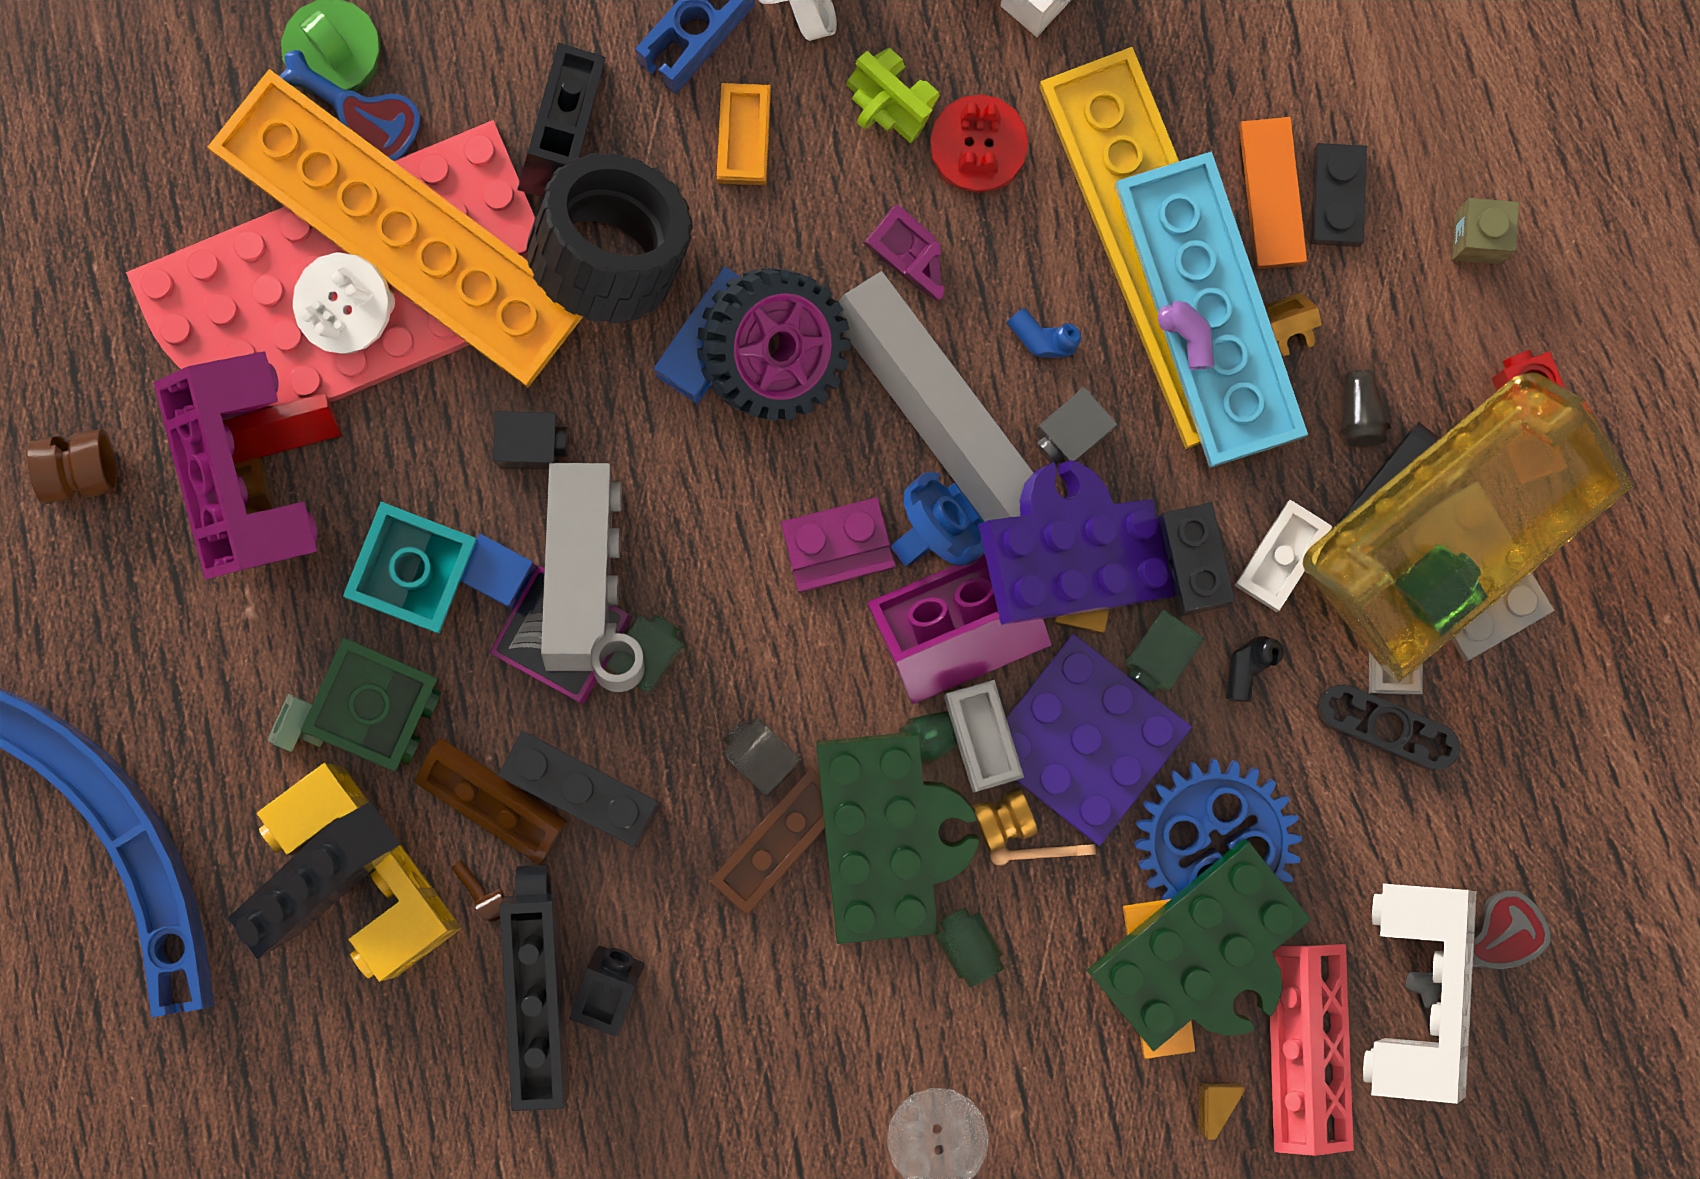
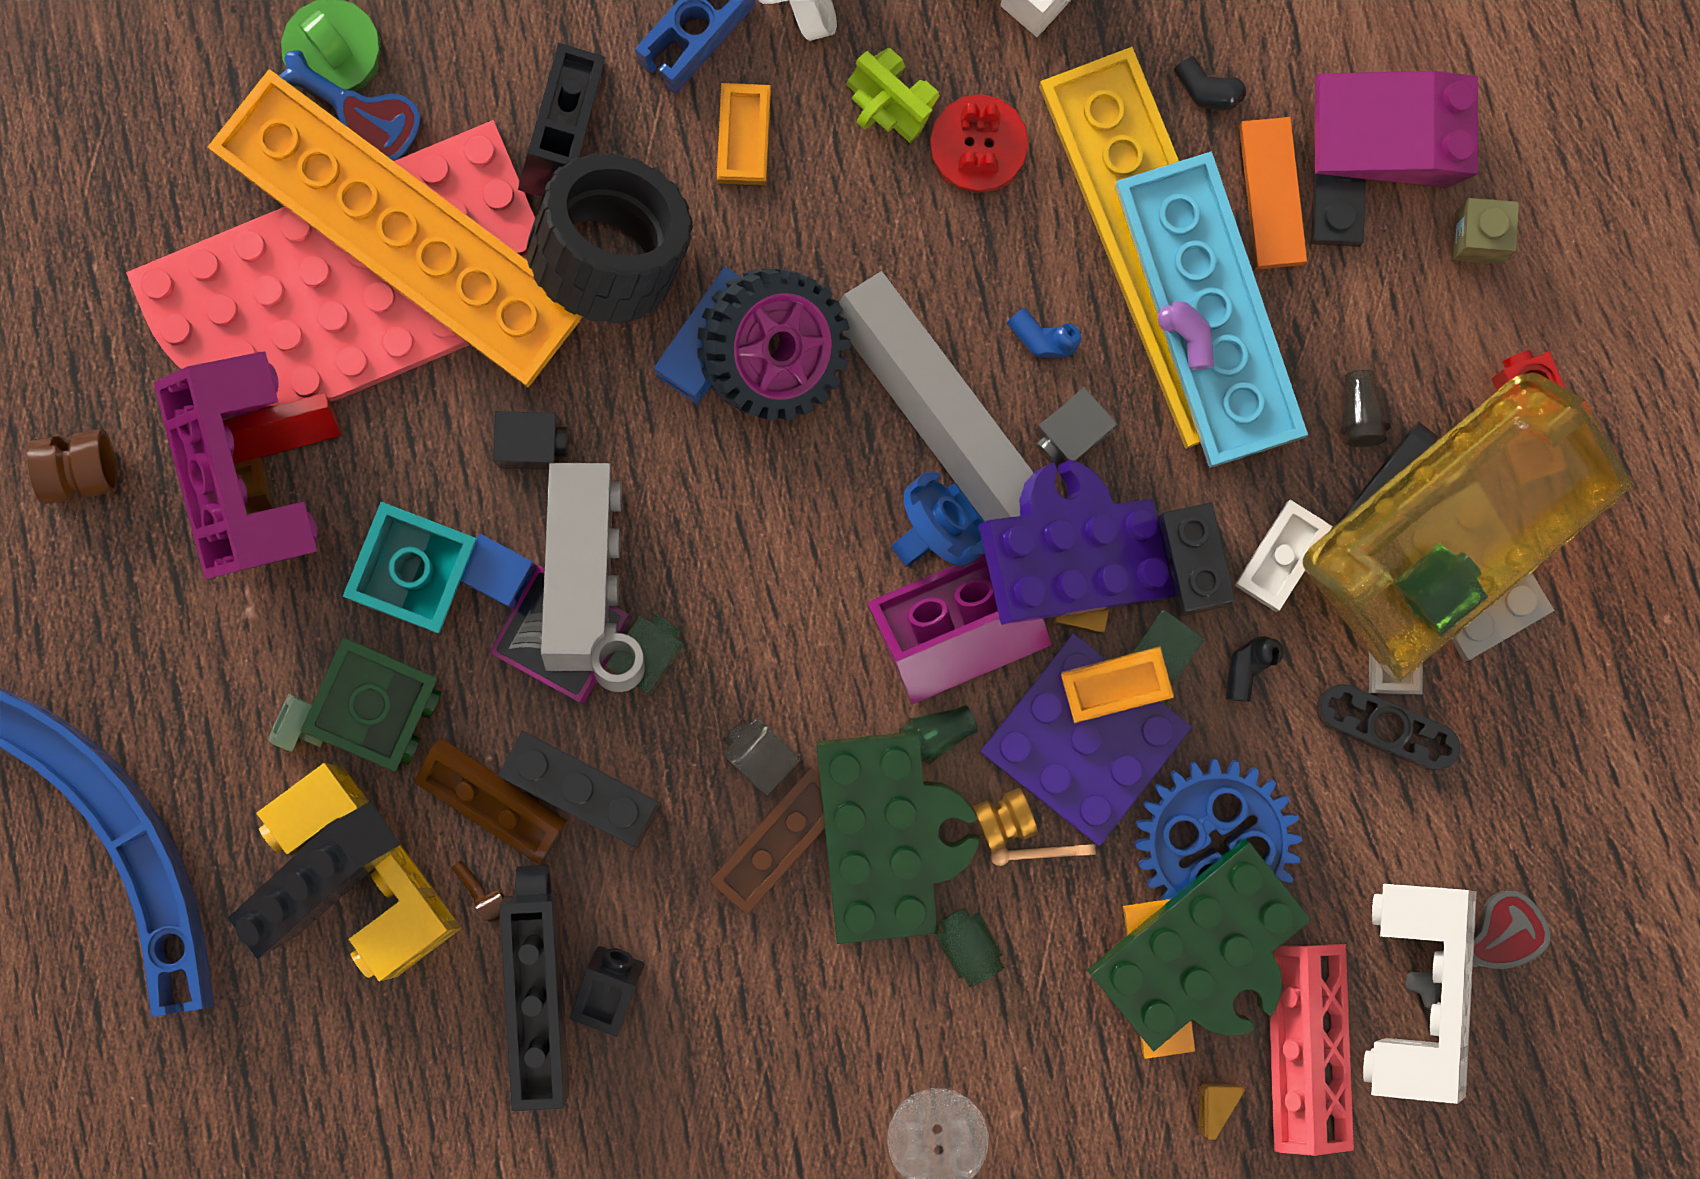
(357, 285): white plate -> none
(838, 545): magenta plate -> none
(908, 250): magenta slope -> none
(983, 736): light grey tile -> none
(1117, 684): none -> light orange tile
(1209, 91): none -> black arm
(1293, 316): pearl gold tile -> none
(1397, 126): none -> magenta slope

